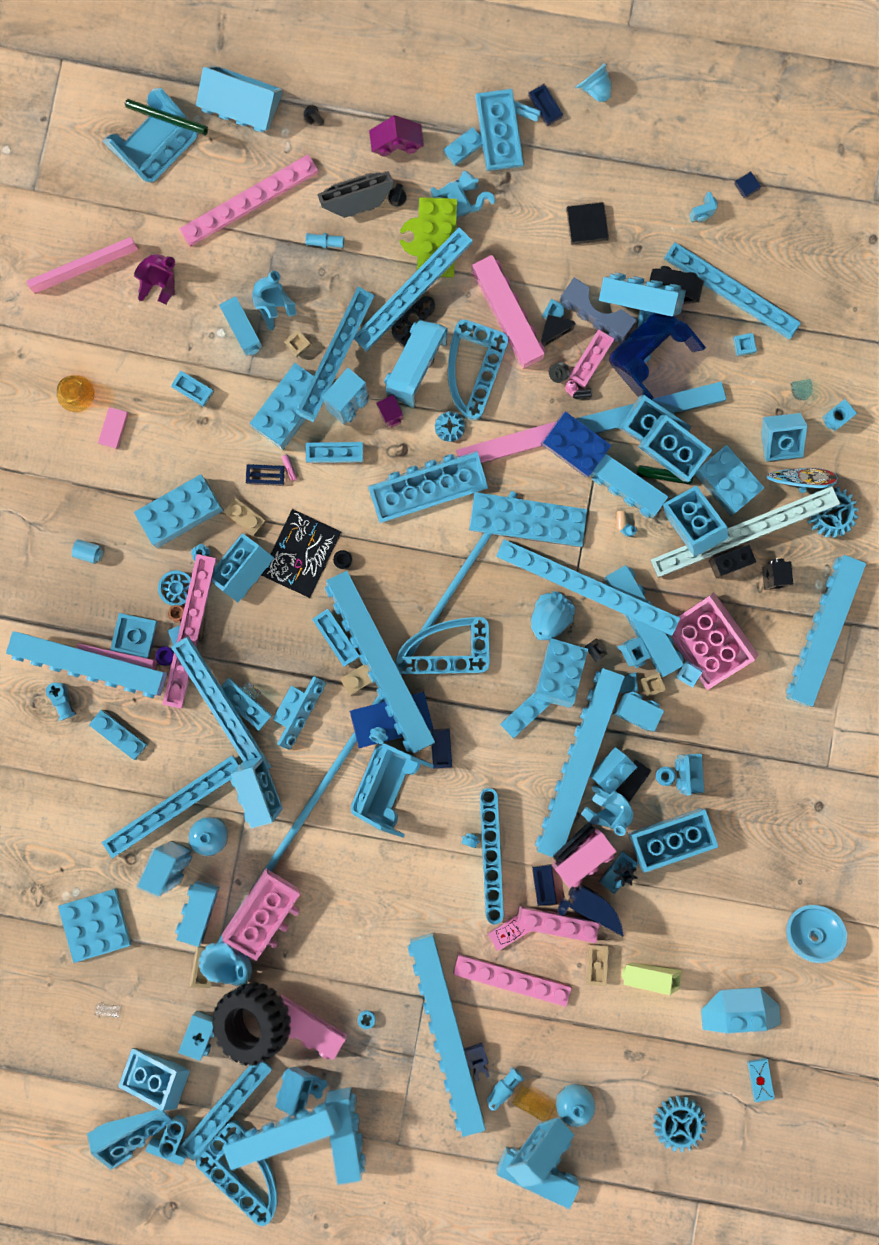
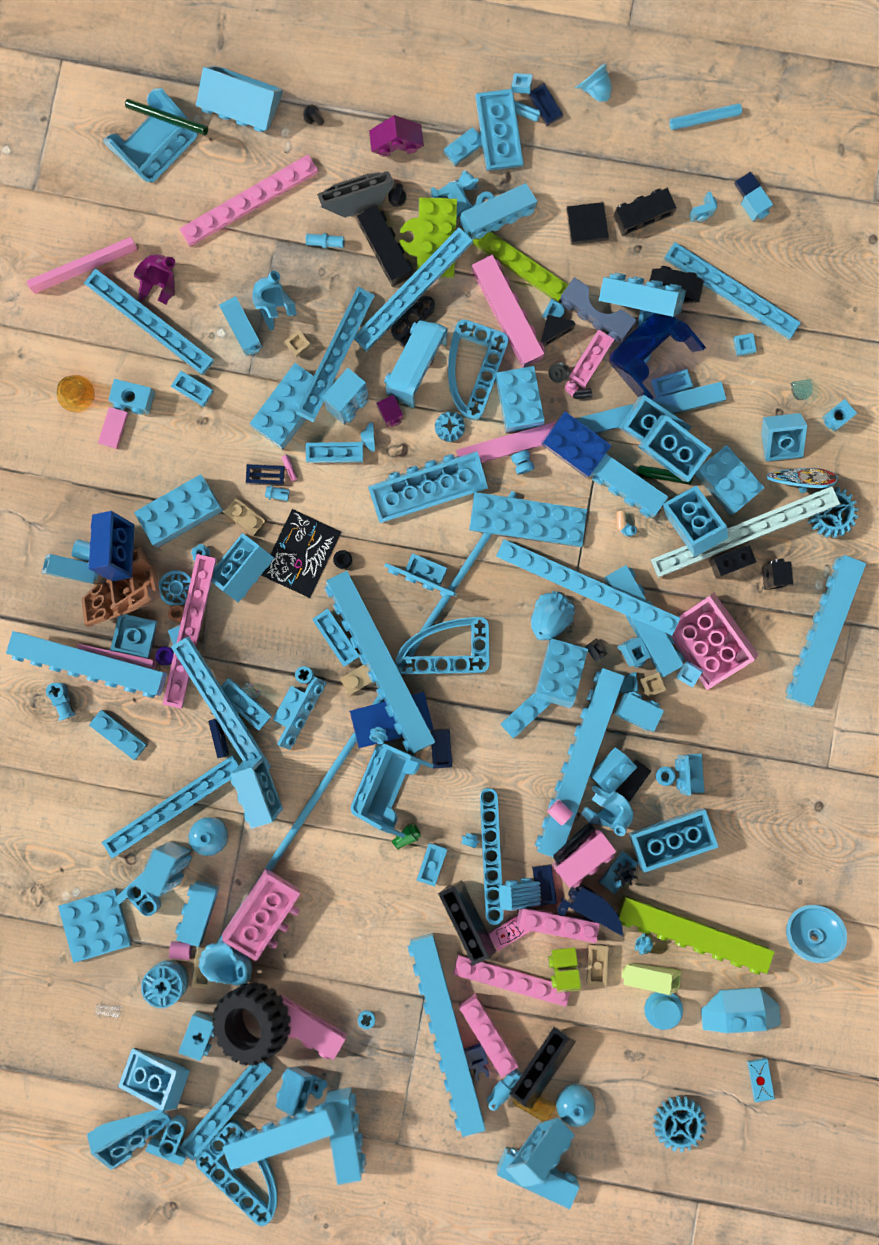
(68, 569): none -> medium azure slope
(111, 546): none -> blue brick
(122, 390): none -> medium azure brick
(122, 596): none -> nougat wedge
(139, 901): none -> medium azure tile
(149, 322): none -> medium azure plate
(174, 978): none -> medium azure wheel
(180, 950): none -> bright pink gear
(218, 738): none -> dark blue tile
(277, 493): none -> medium azure pin
(298, 673): none -> medium azure gear
(367, 437): none -> medium azure piece
(384, 245): none -> black brick
(411, 833): none -> green cone
(424, 571): none -> medium azure bracket
(431, 864): none -> medium azure plate
(467, 922): none -> black brick
(488, 1035): none -> bright pink brick
(498, 212): none -> medium azure brick
(519, 399): none -> medium azure brick
(519, 895): none -> medium azure brick
(521, 265): none -> lime plate
(522, 83): none -> medium azure plate
(522, 462): none -> medium azure wheel
(542, 1067): none -> black brick
(560, 812): none -> bright pink gear
(562, 960): none -> lime piece
(643, 944): none -> medium azure plate
(644, 211): none -> black brick
(663, 1010): none -> medium azure piece
(672, 383): none -> medium azure tile
(694, 934): none -> lime brick
(705, 116): none -> medium azure axle
(757, 204): none -> medium azure brick

